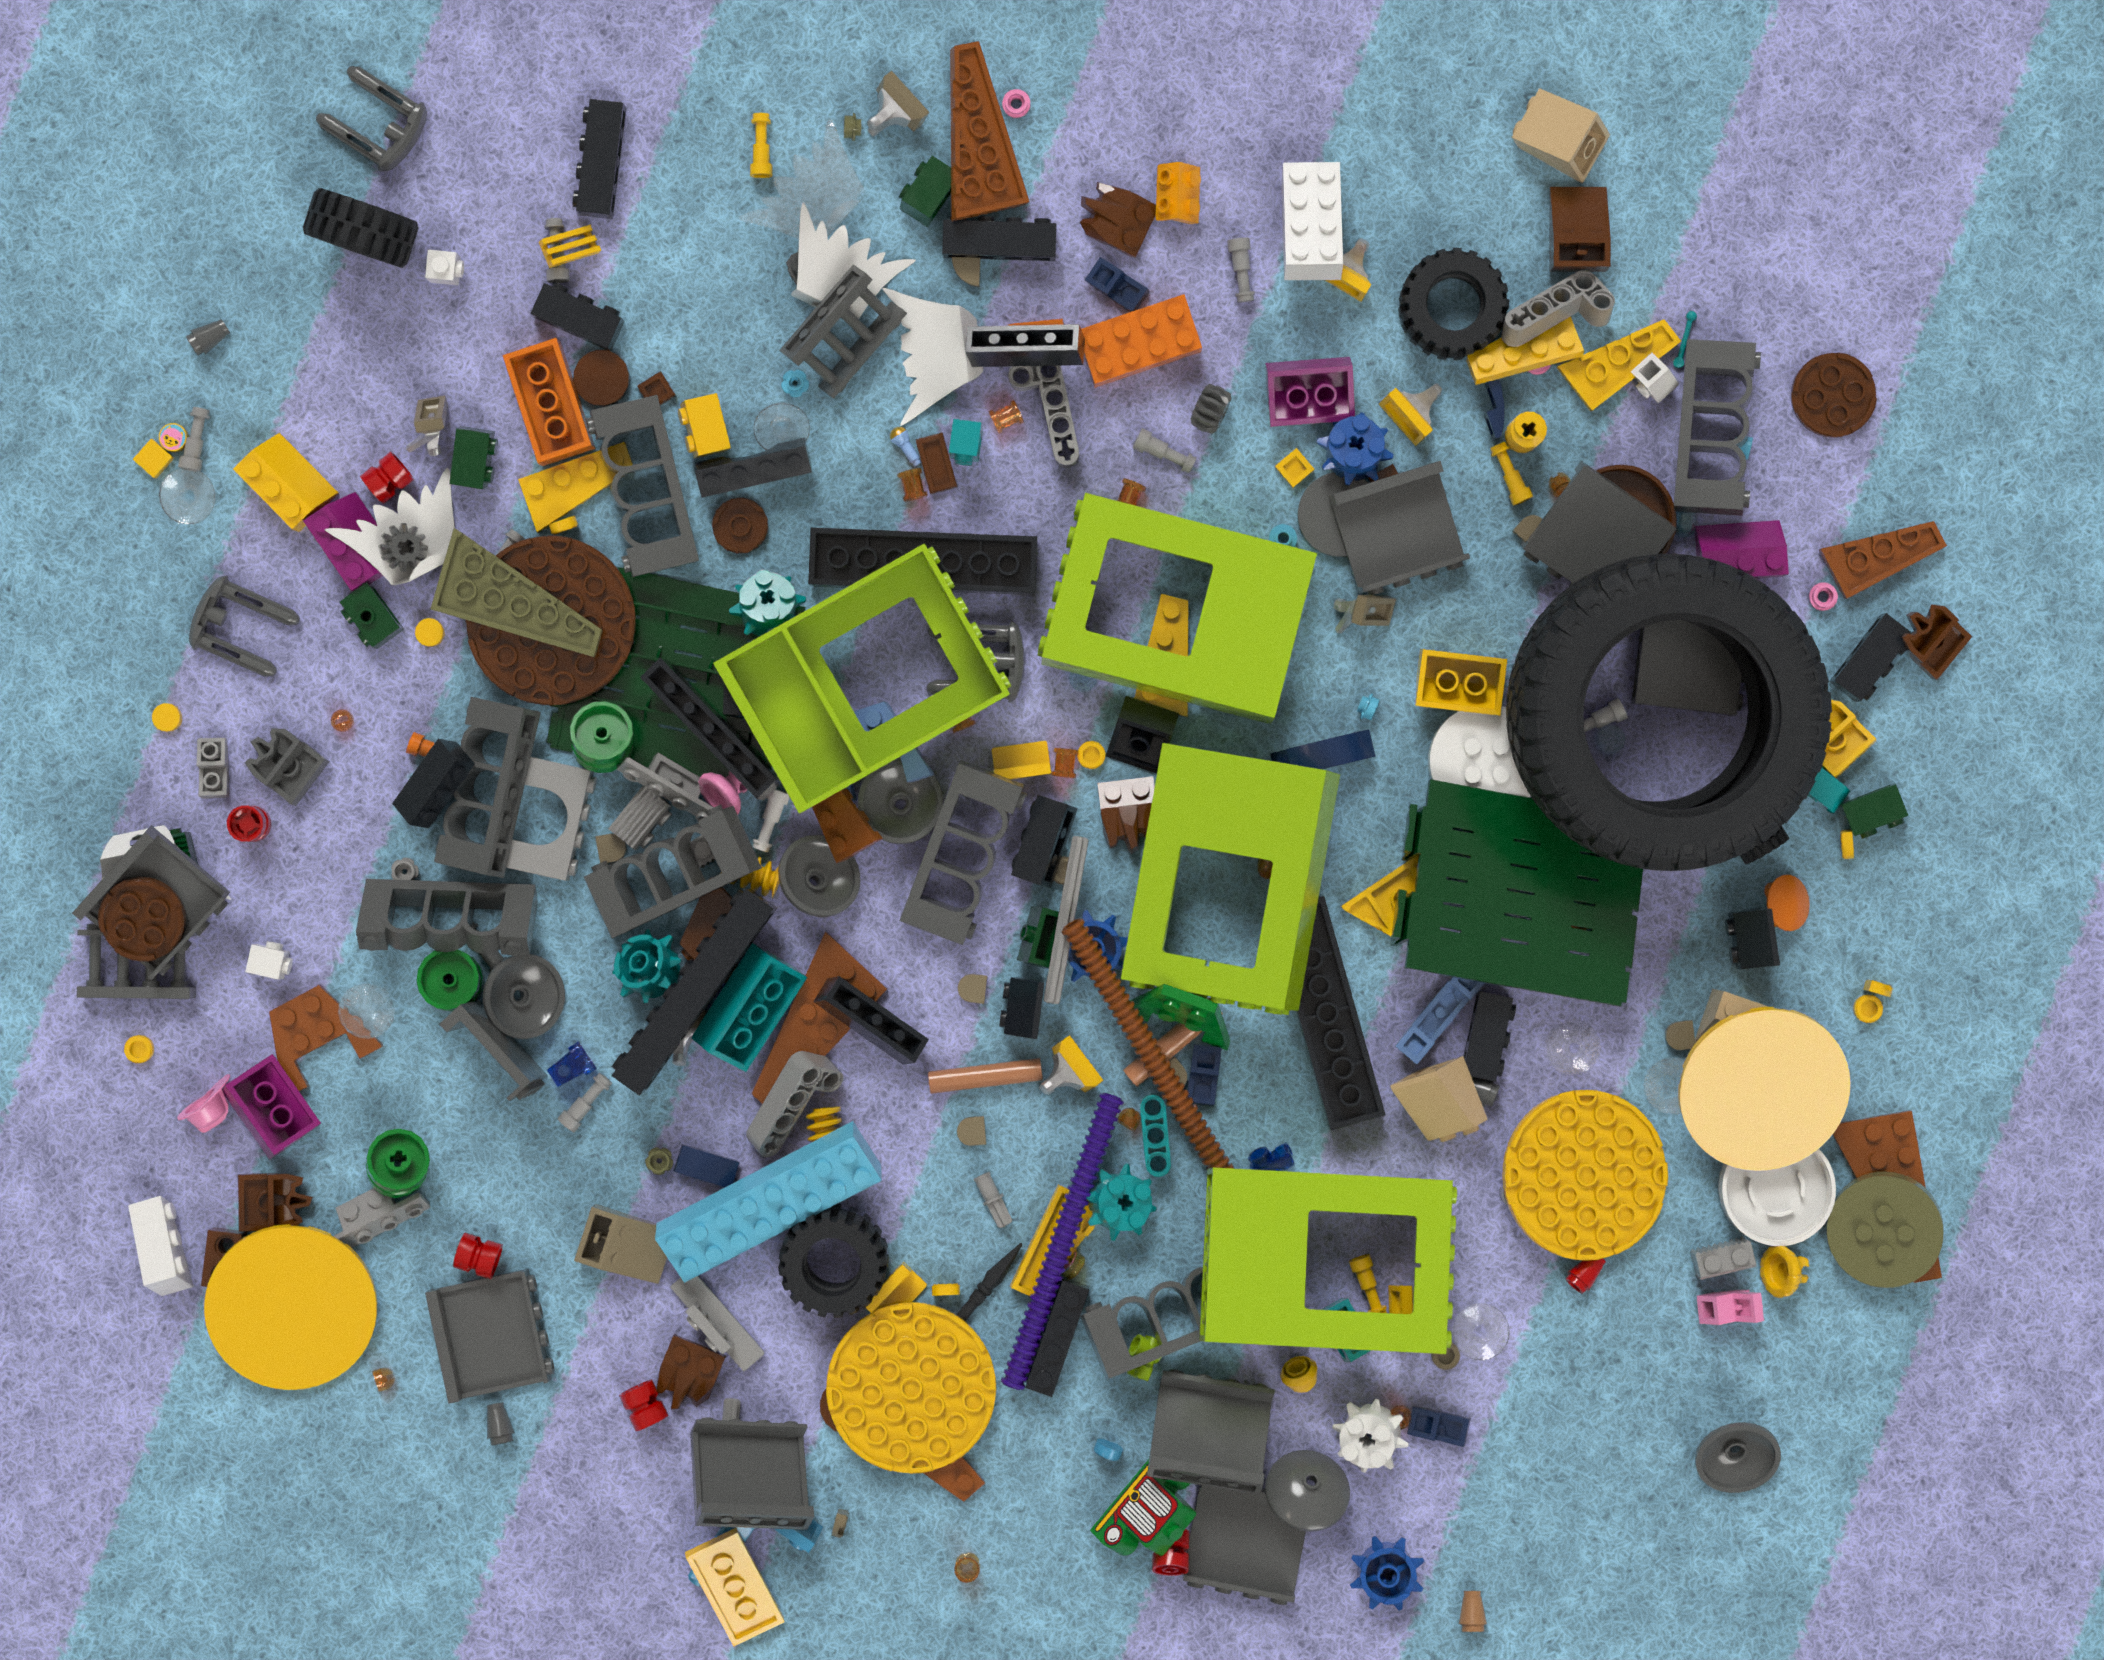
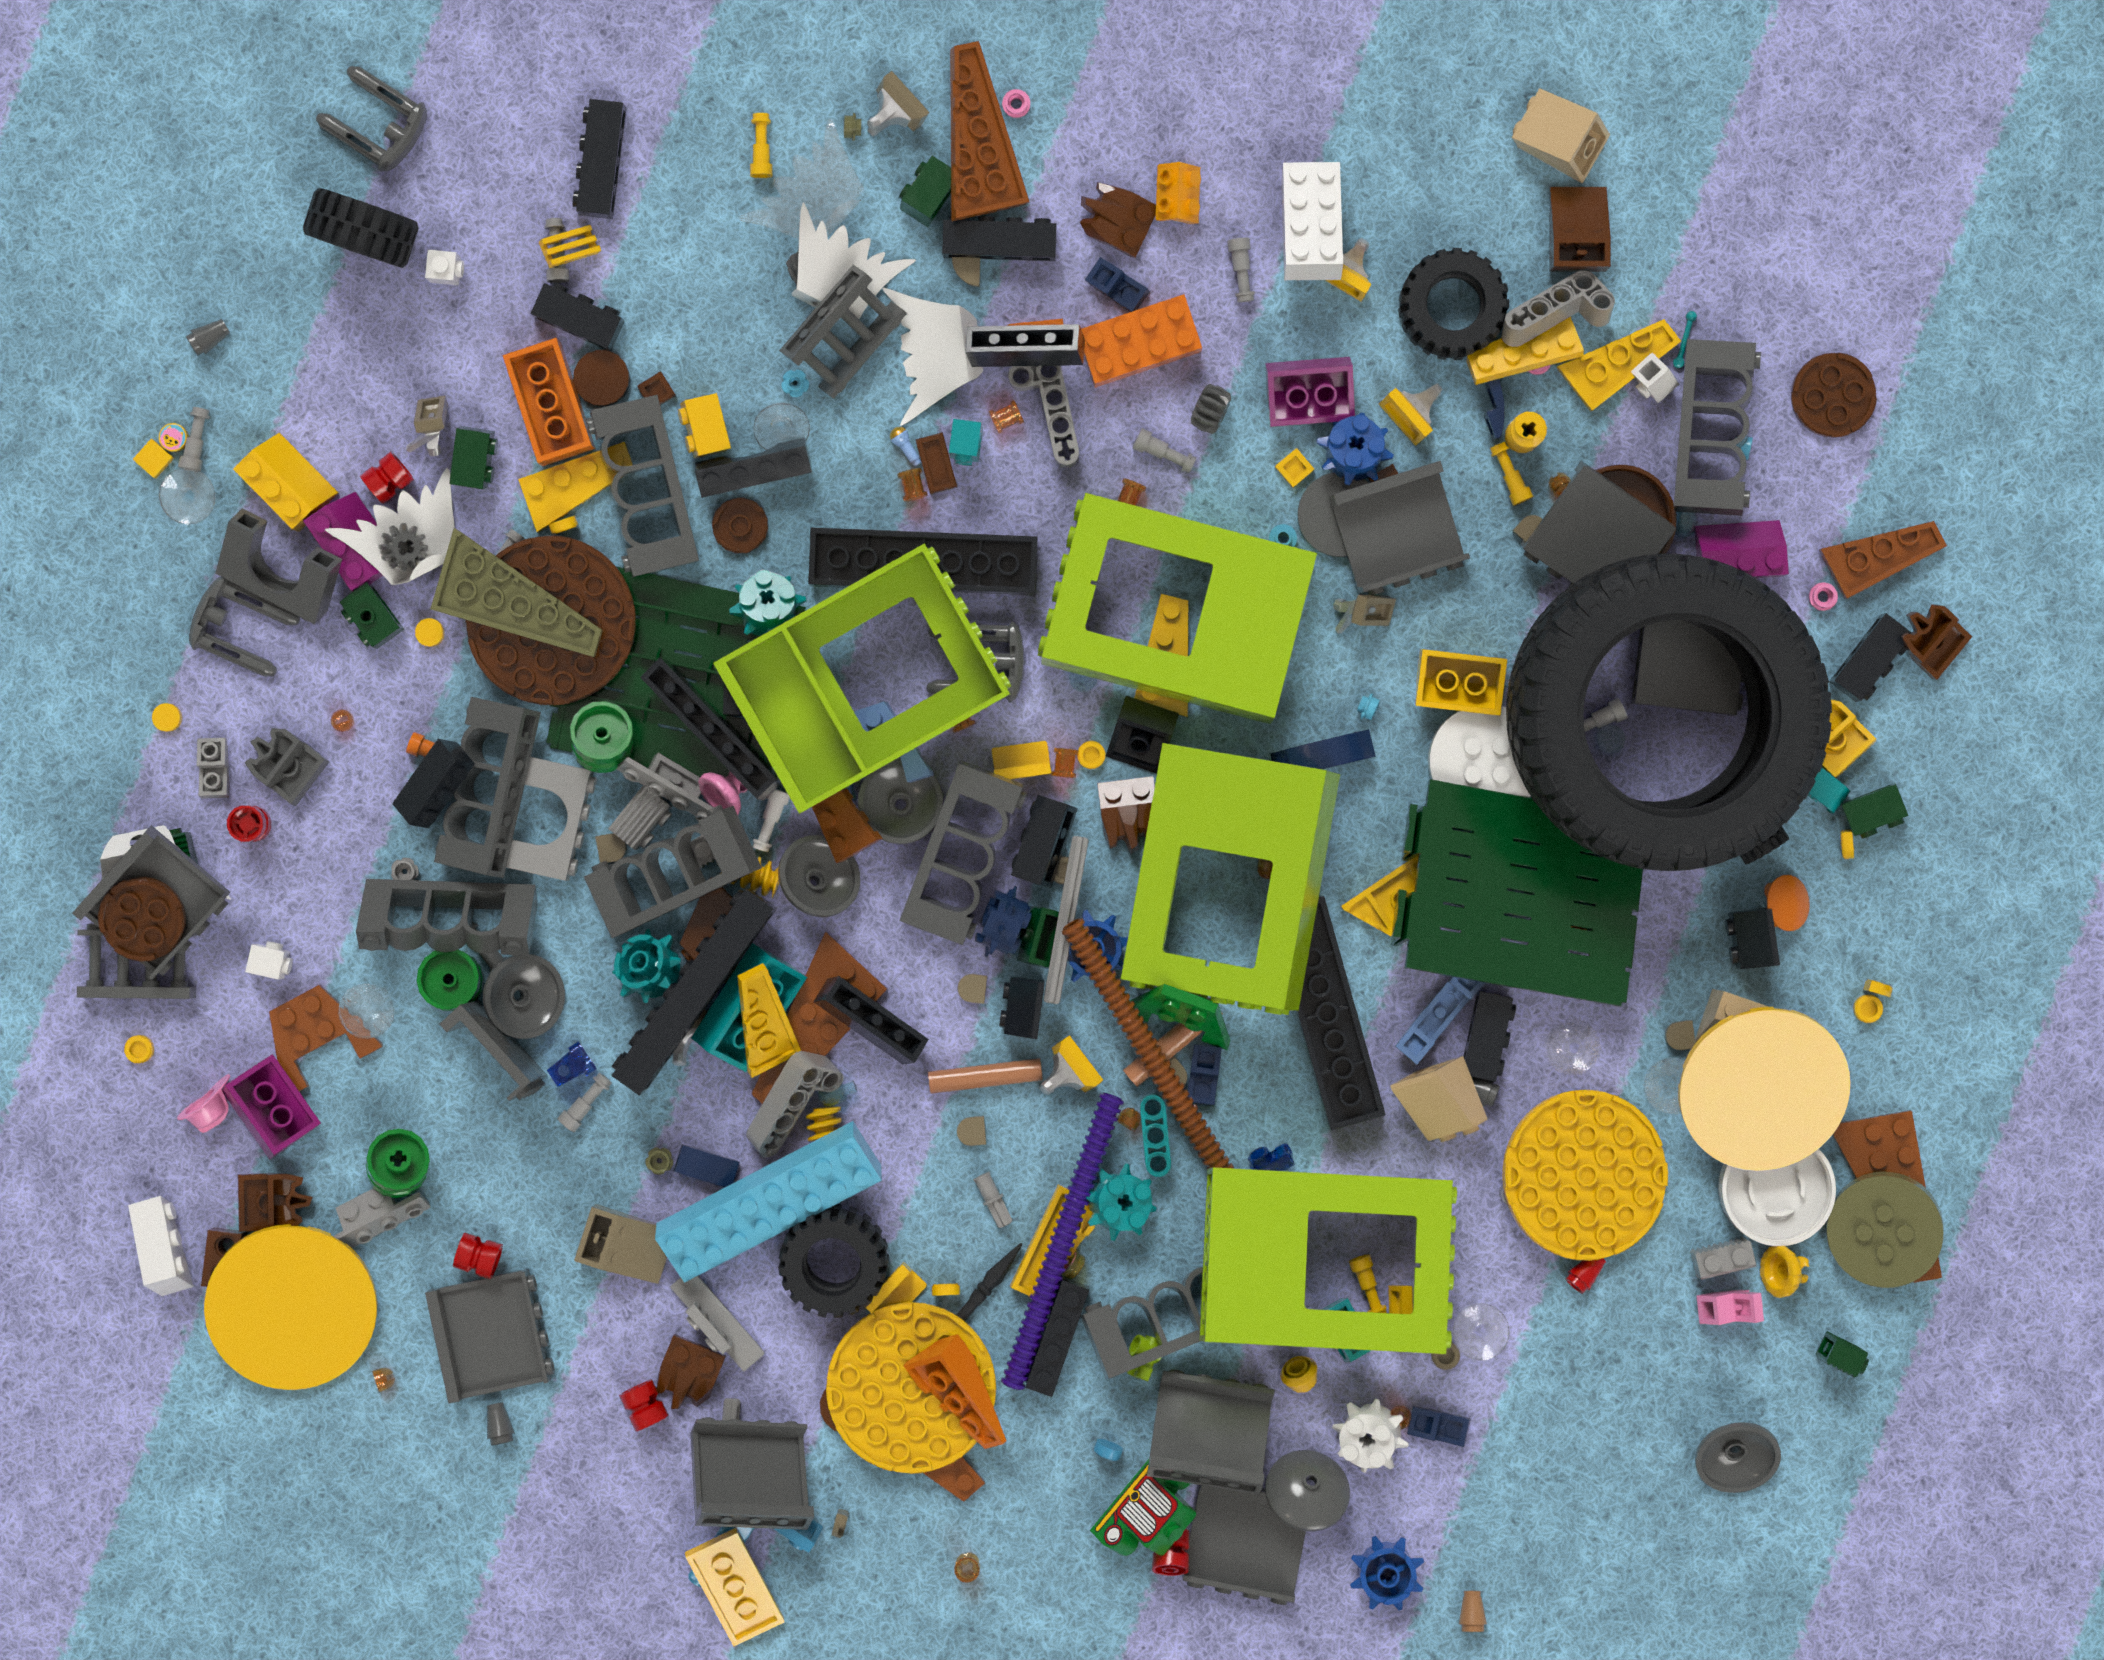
(244, 565): none -> dark grey arch
(765, 1024): none -> yellow wing
(838, 1096): none -> clear light blue cylinder
(955, 1380): none -> orange wedge
(1002, 922): none -> dark blue brick
(1842, 1355): none -> dark green brick

